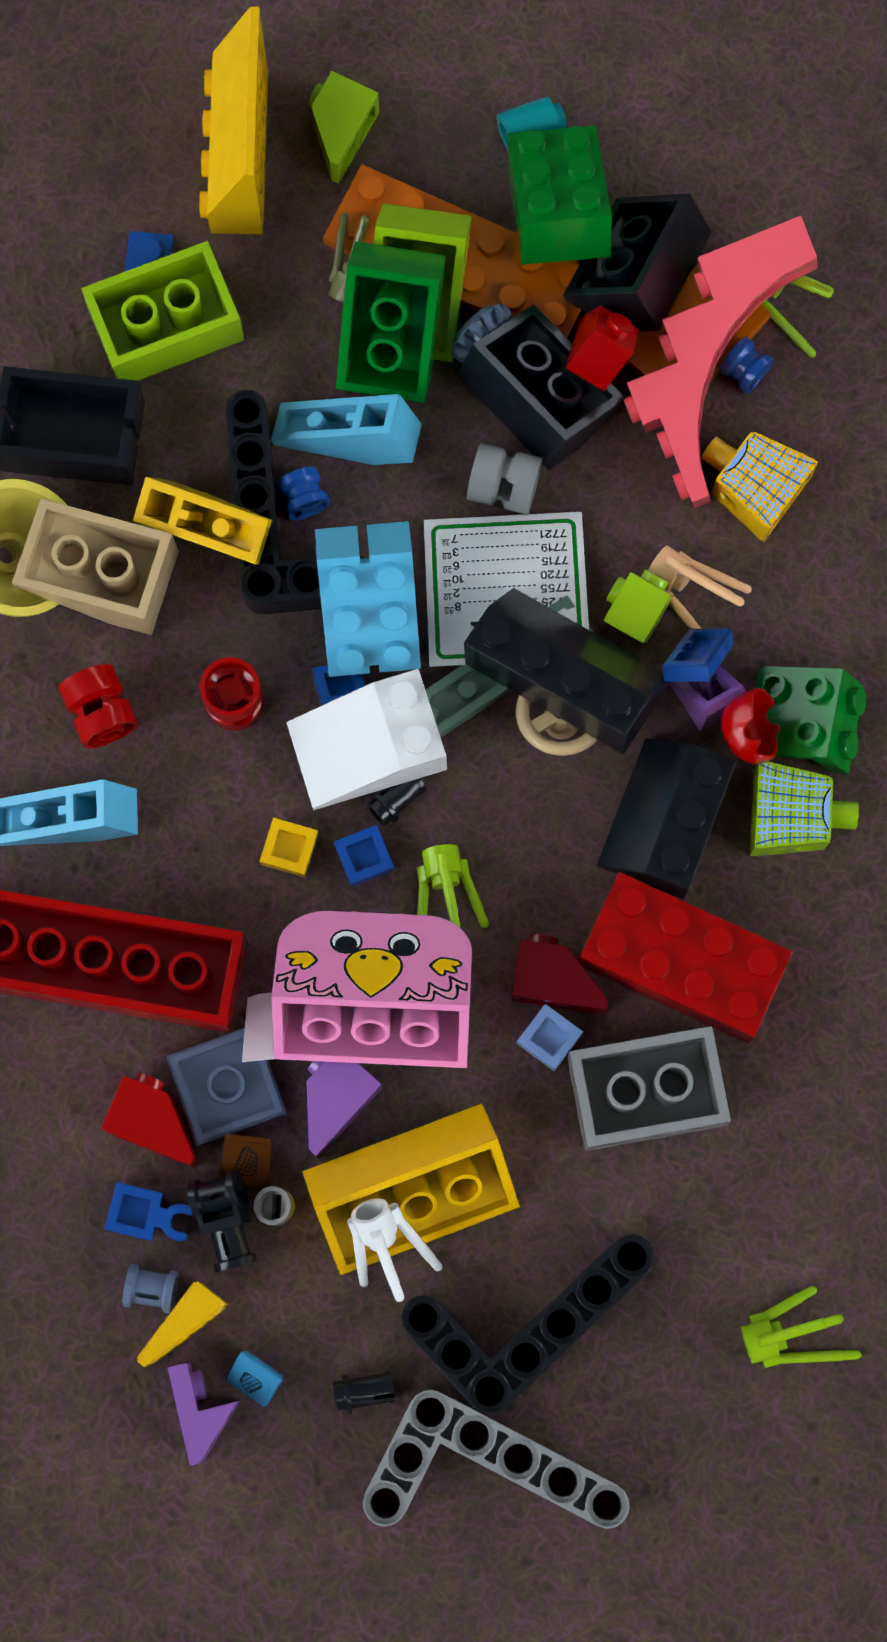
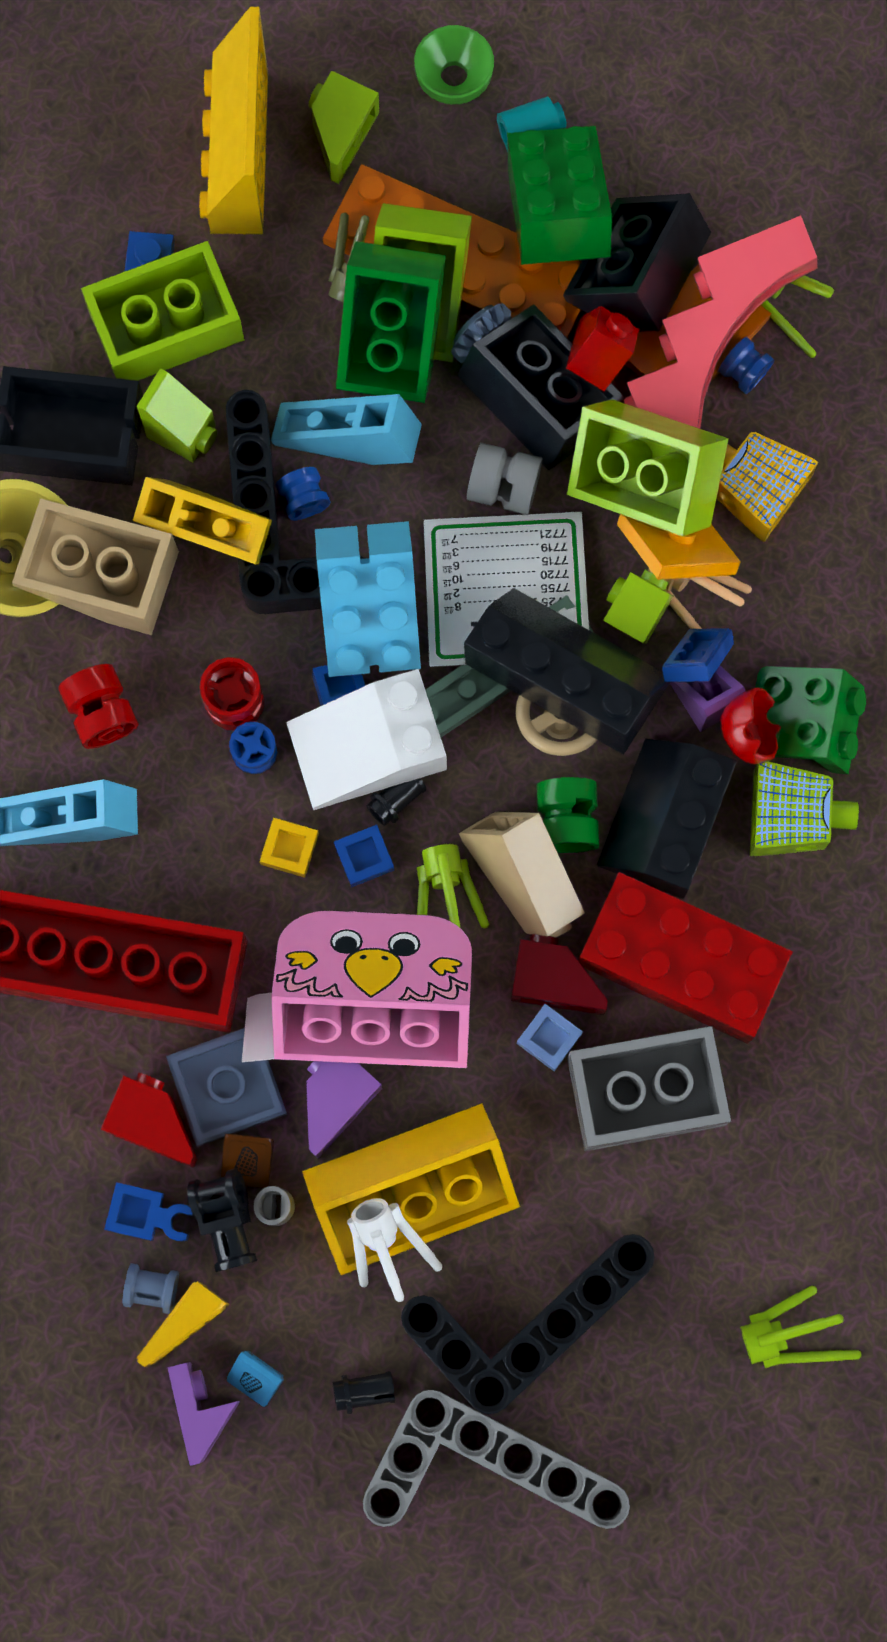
(176, 417): none -> lime slope
(249, 740): none -> blue wheel
(451, 47): none -> bright green piece
(525, 871): none -> tan slope
(567, 812): none -> green wheel
(647, 467): none -> lime brick
(676, 556): none -> light orange plate

